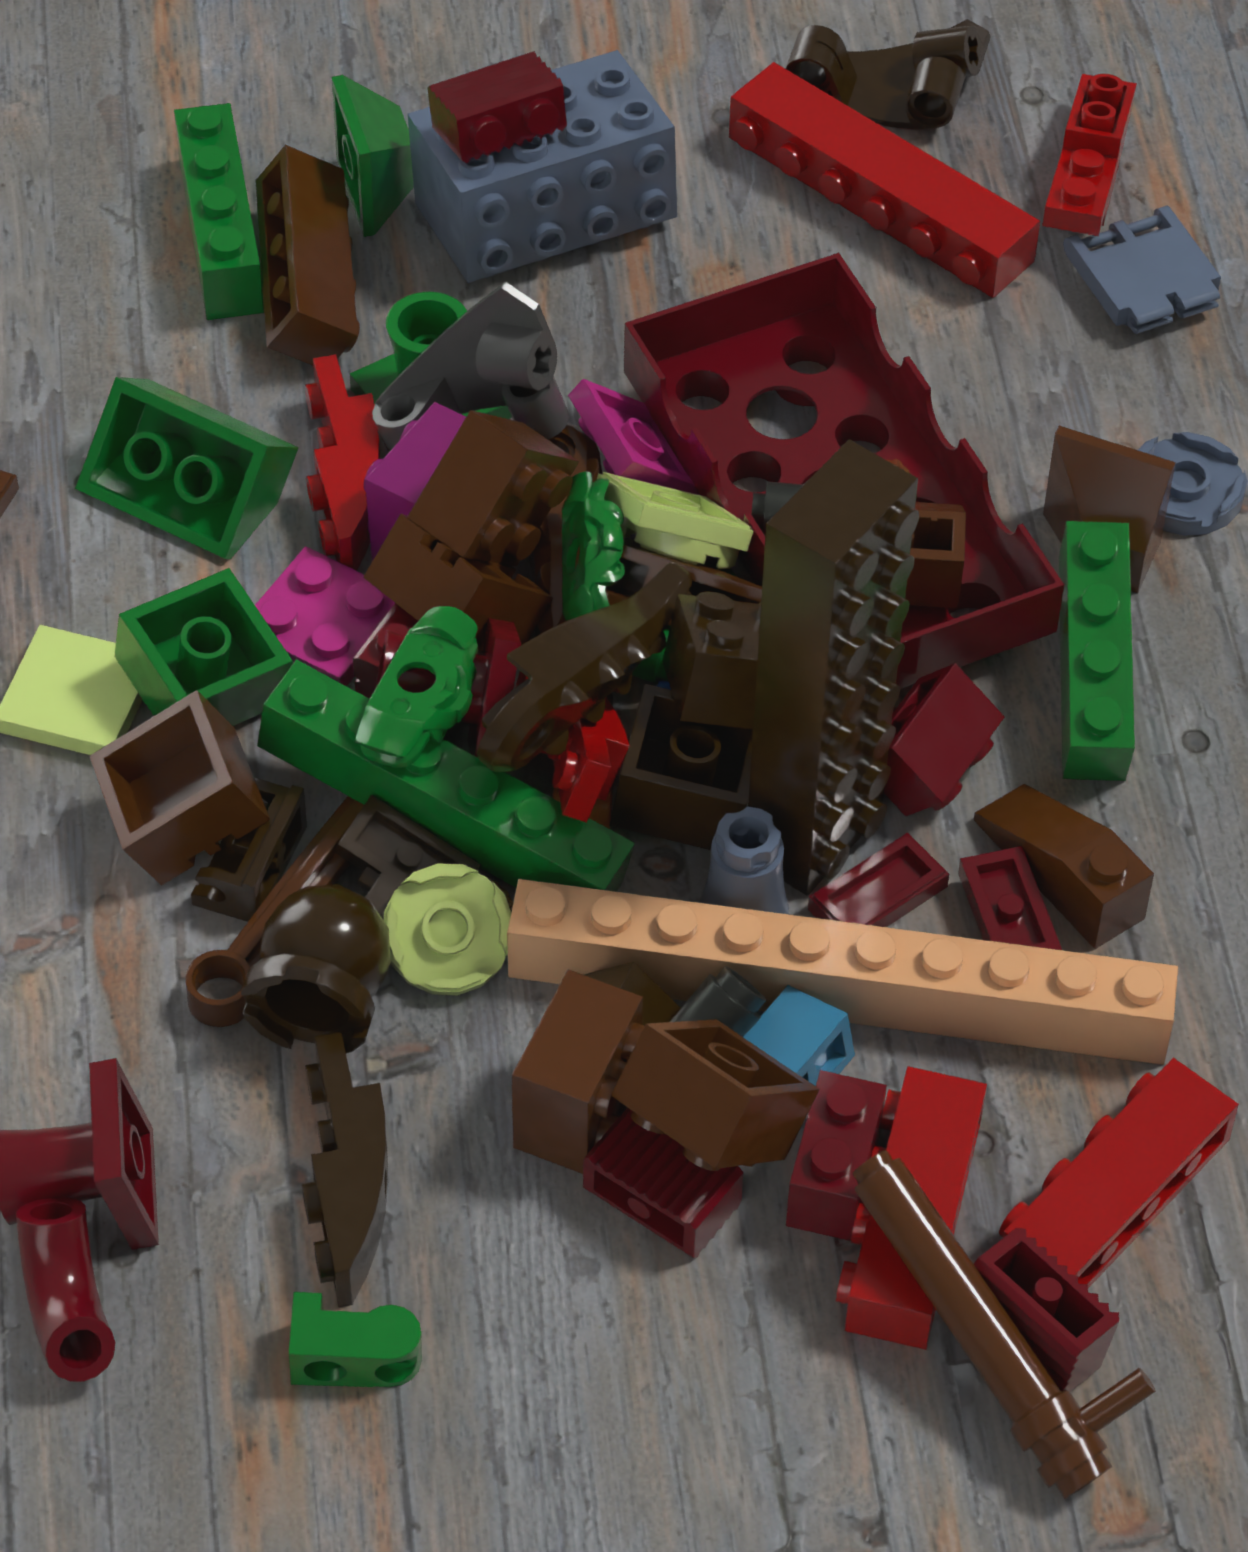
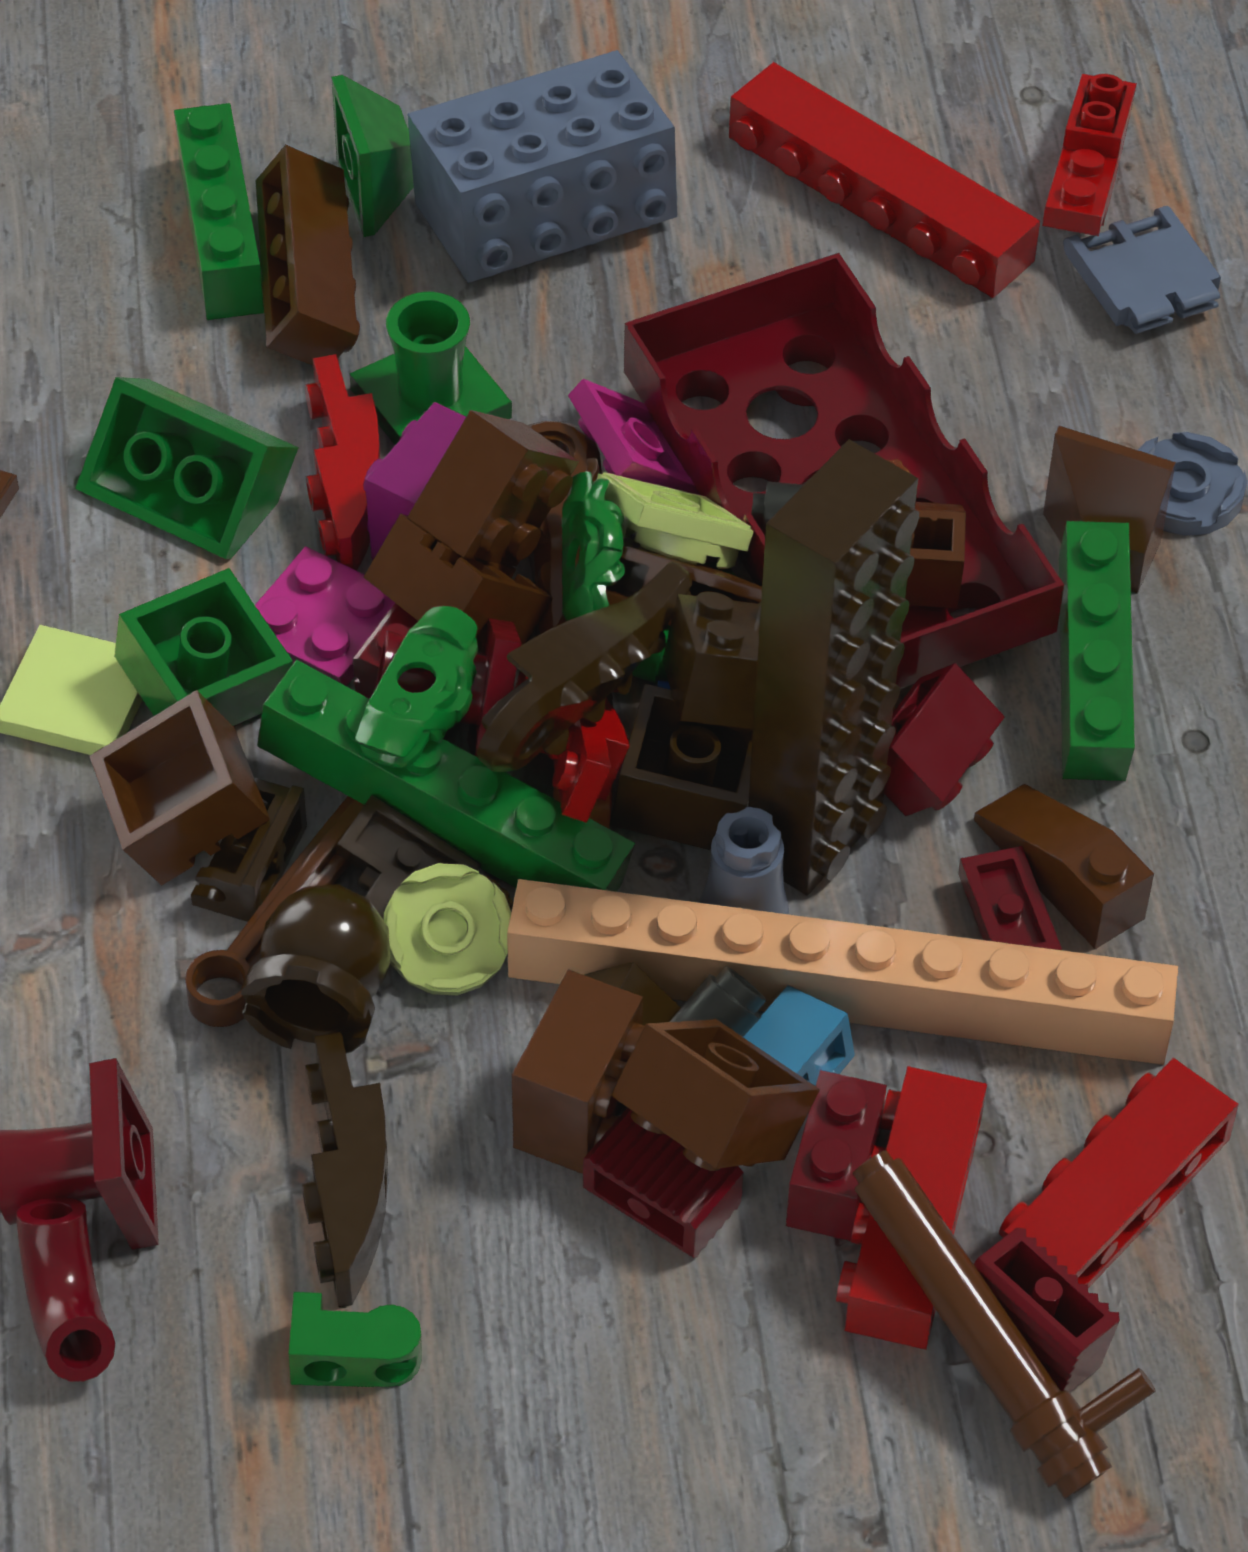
(482, 361): dark grey panel -> none
(497, 106): dark red brick -> none
(882, 886): dark red tile -> none
(897, 85): dark brown panel -> none

